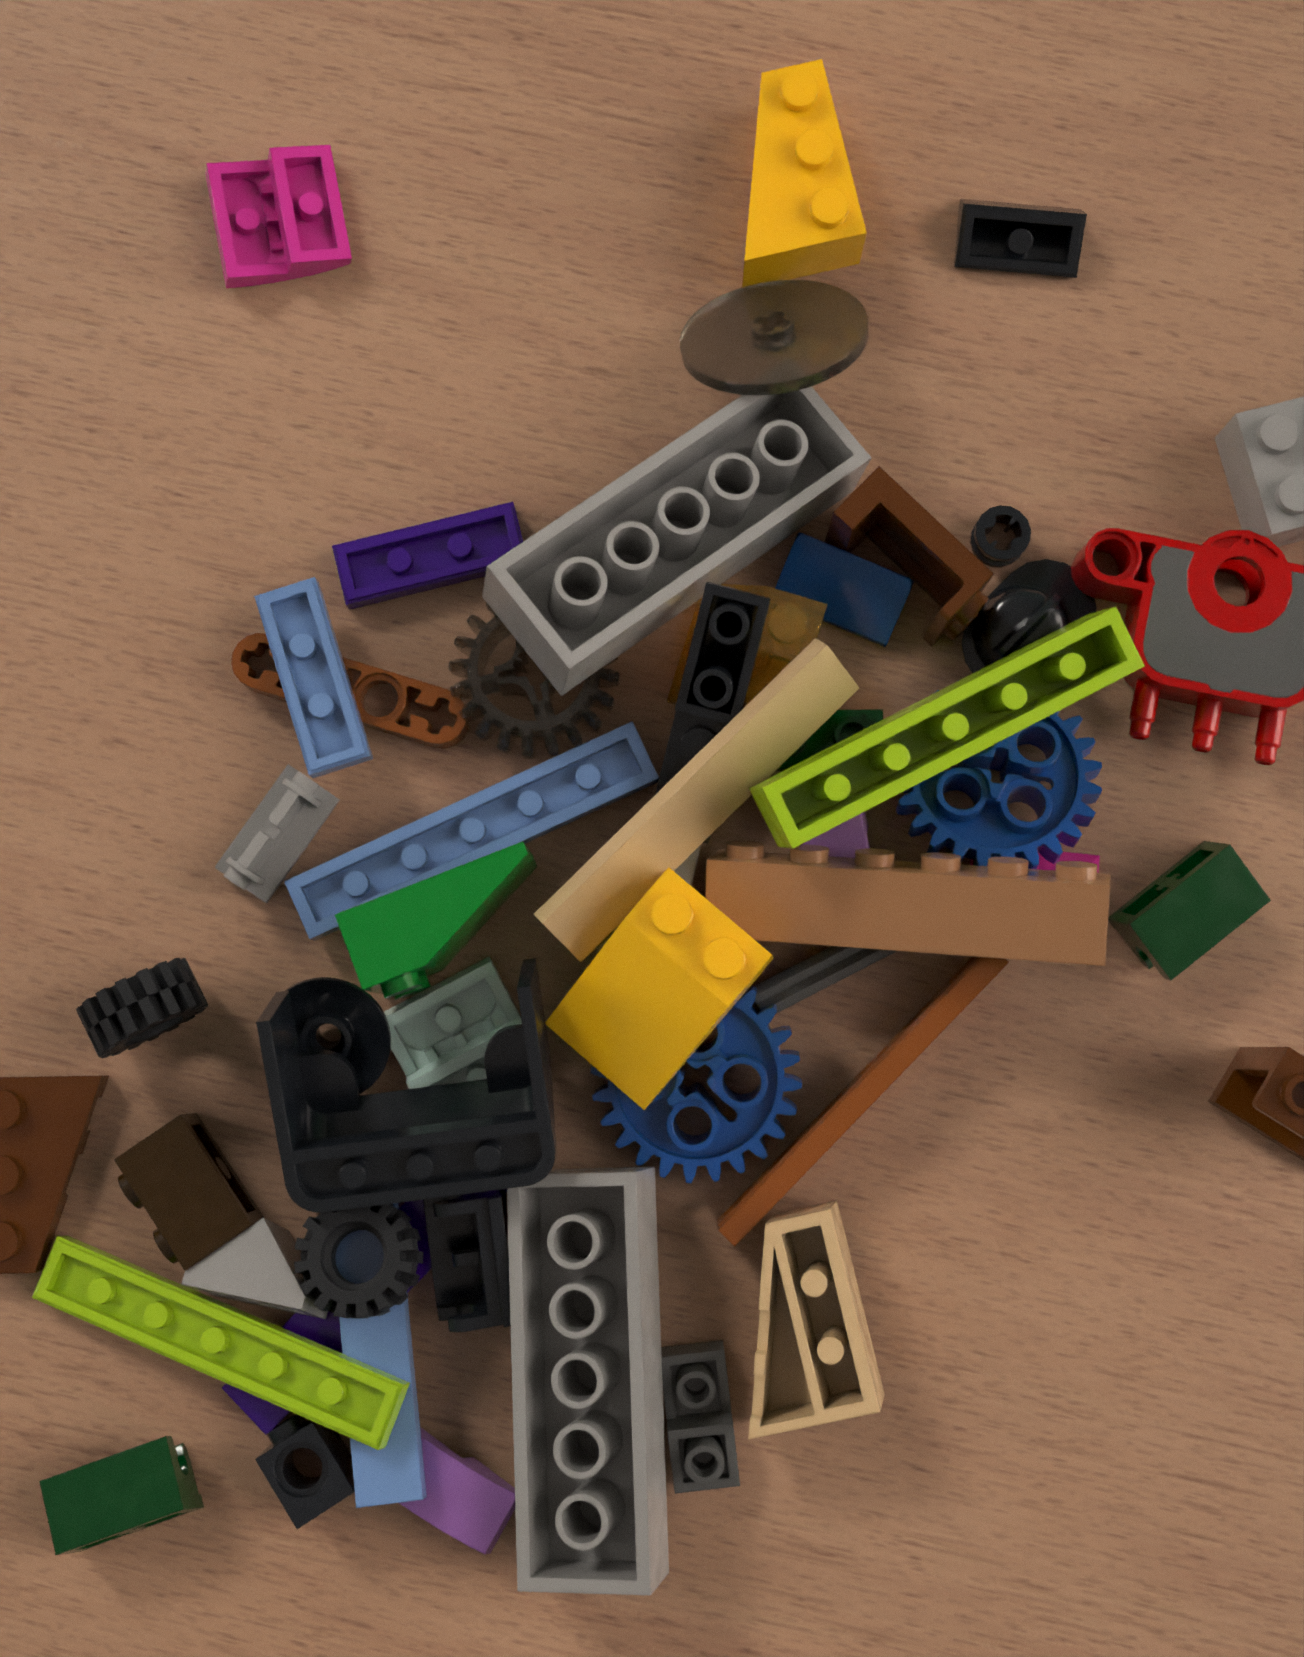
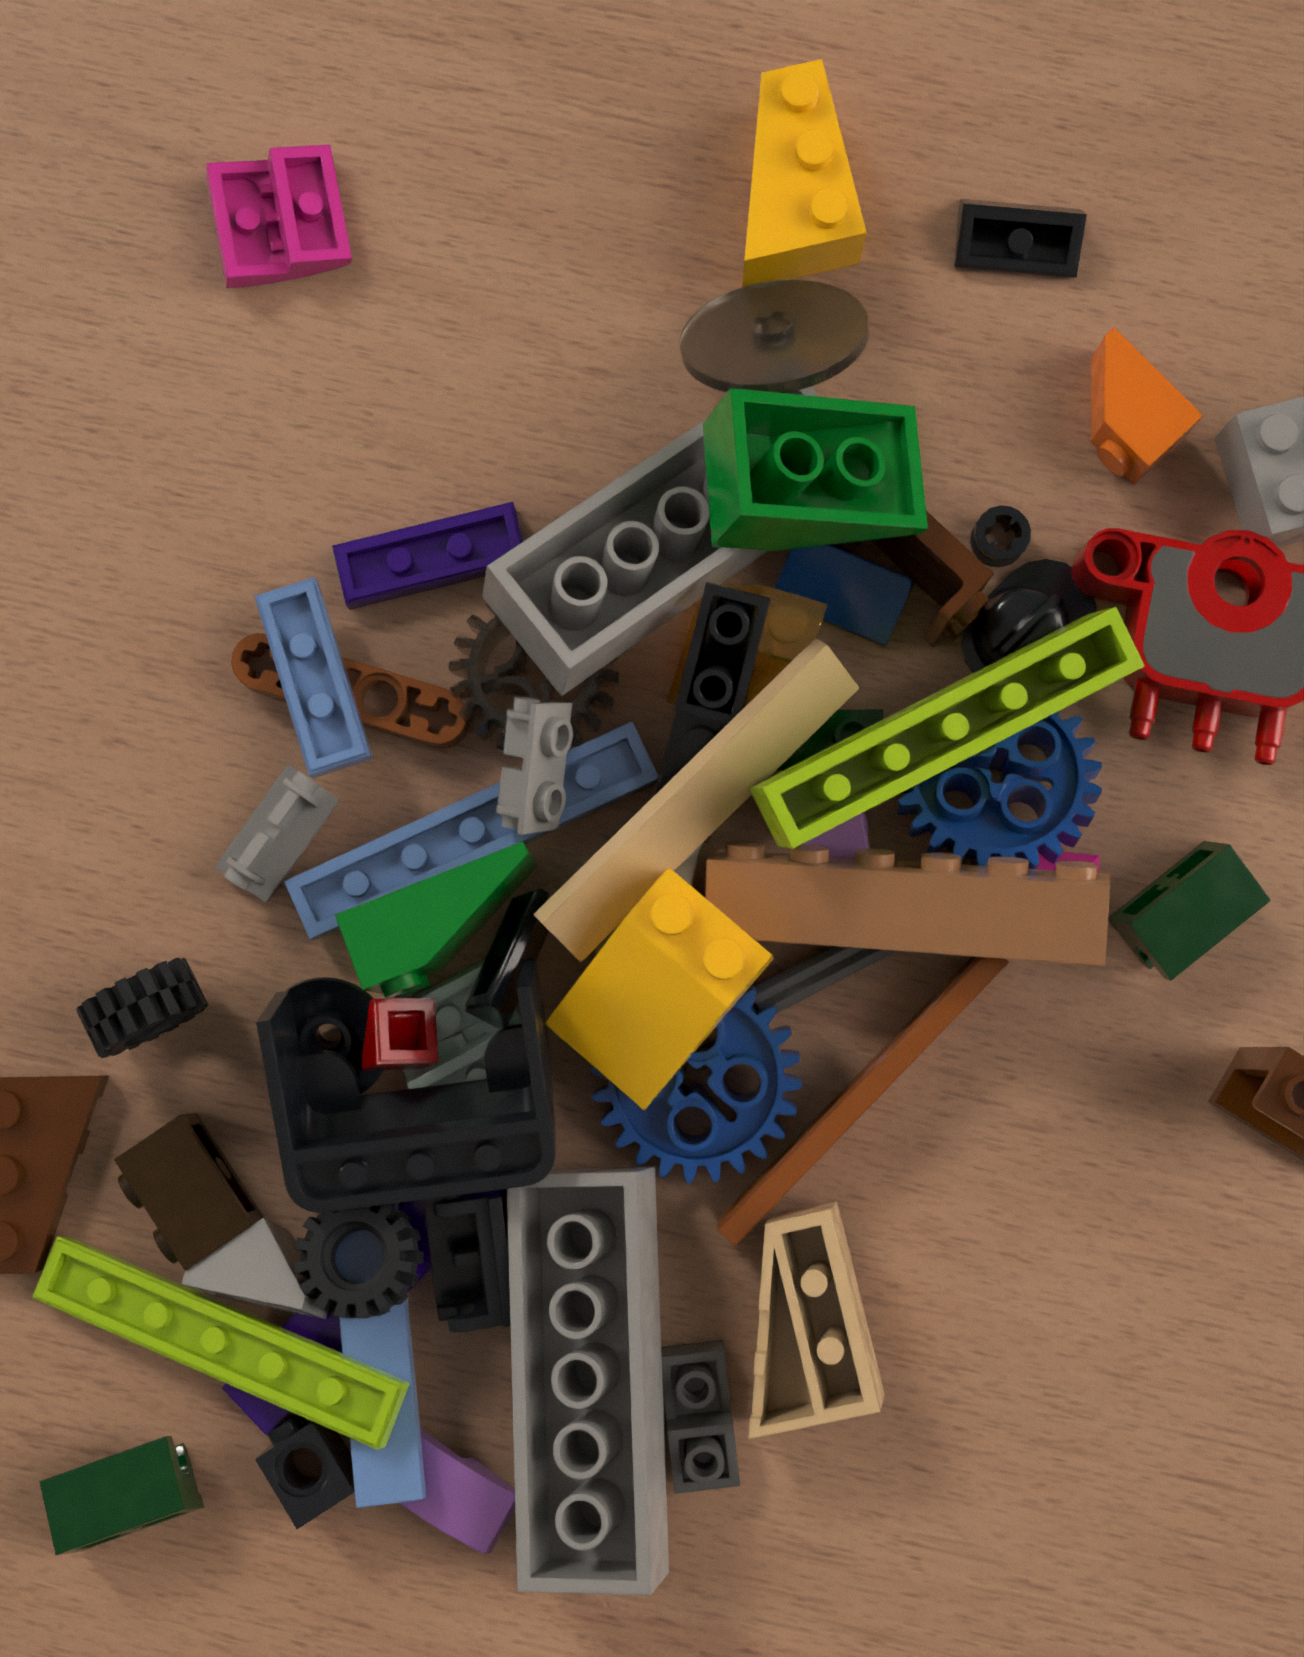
(400, 1034): none -> red slope
(517, 939): none -> black slope
(535, 795): none -> light grey hinge
(811, 471): none -> green slope
(1134, 409): none -> orange slope

